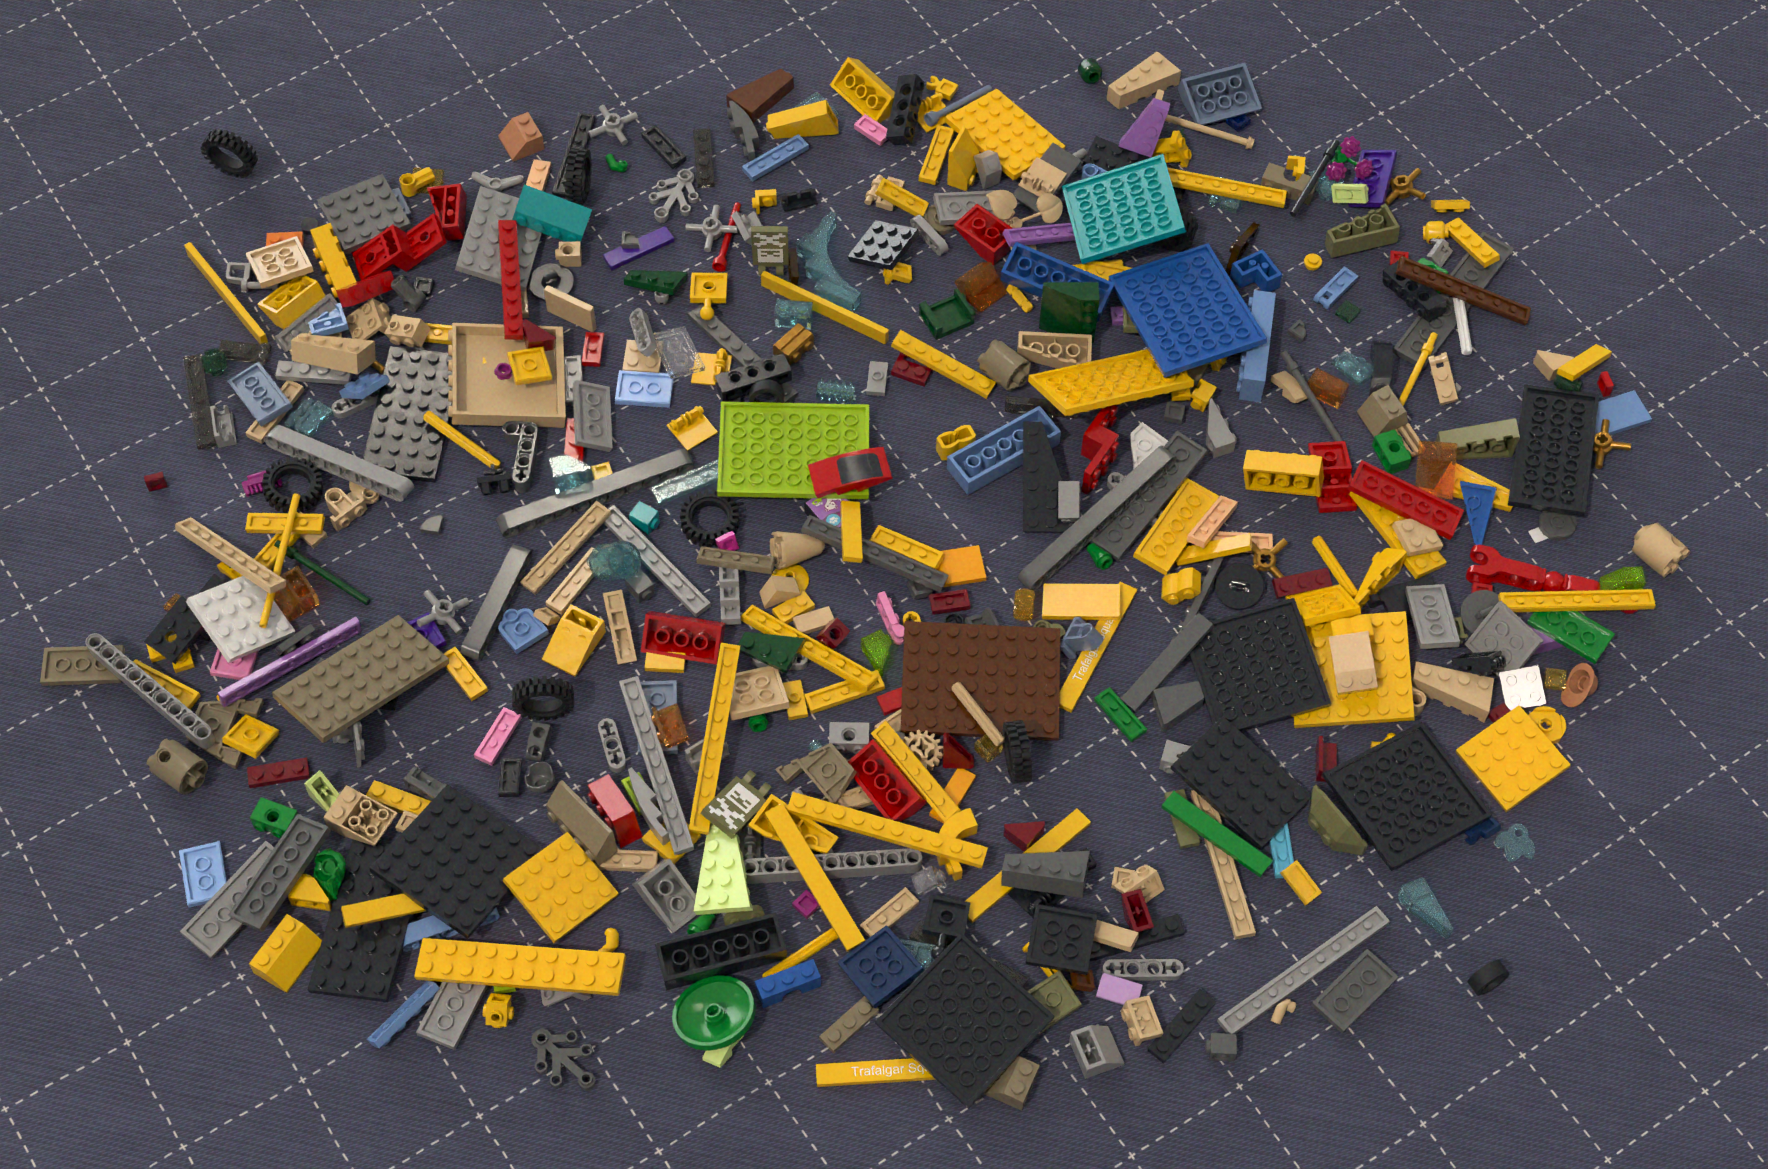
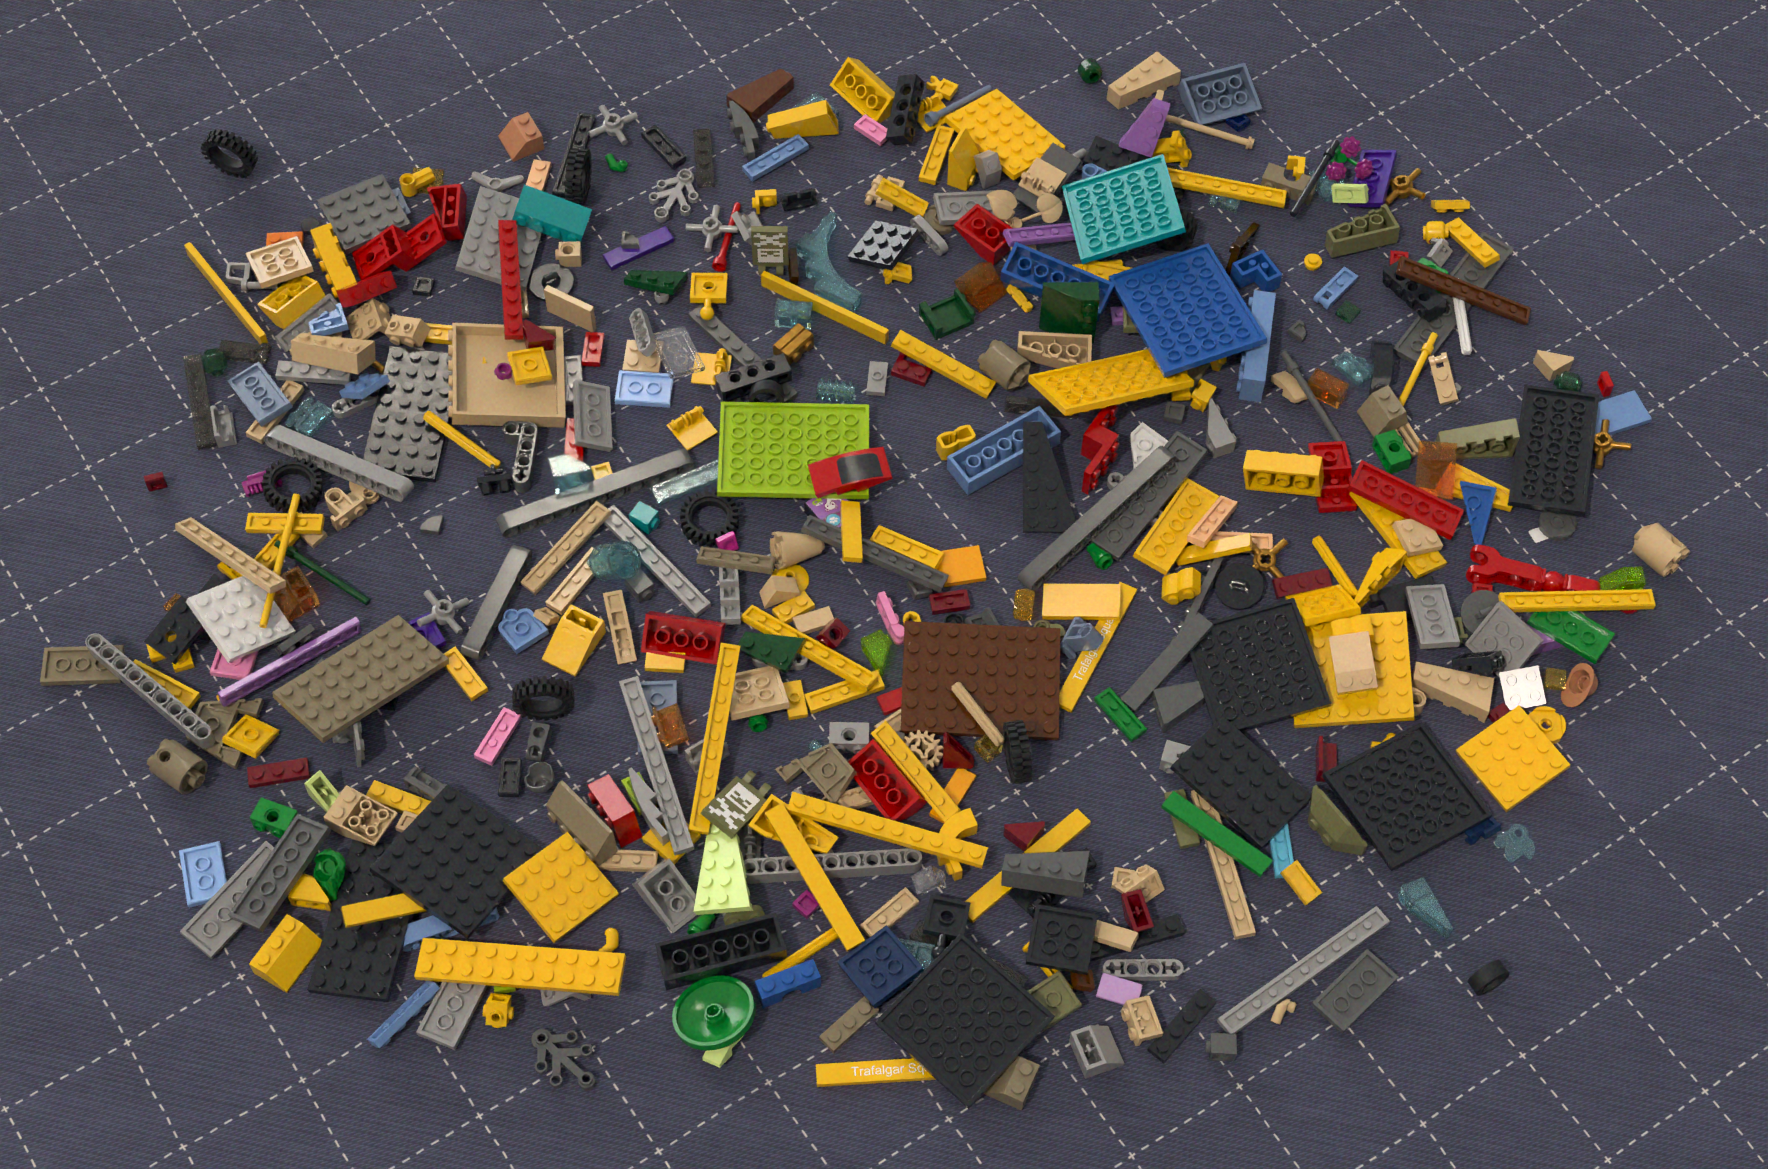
(411, 296): dark grey piece -> none
(610, 752): light grey beam -> none
(1068, 501): light grey hinge -> none
(1584, 362): yellow tile -> none

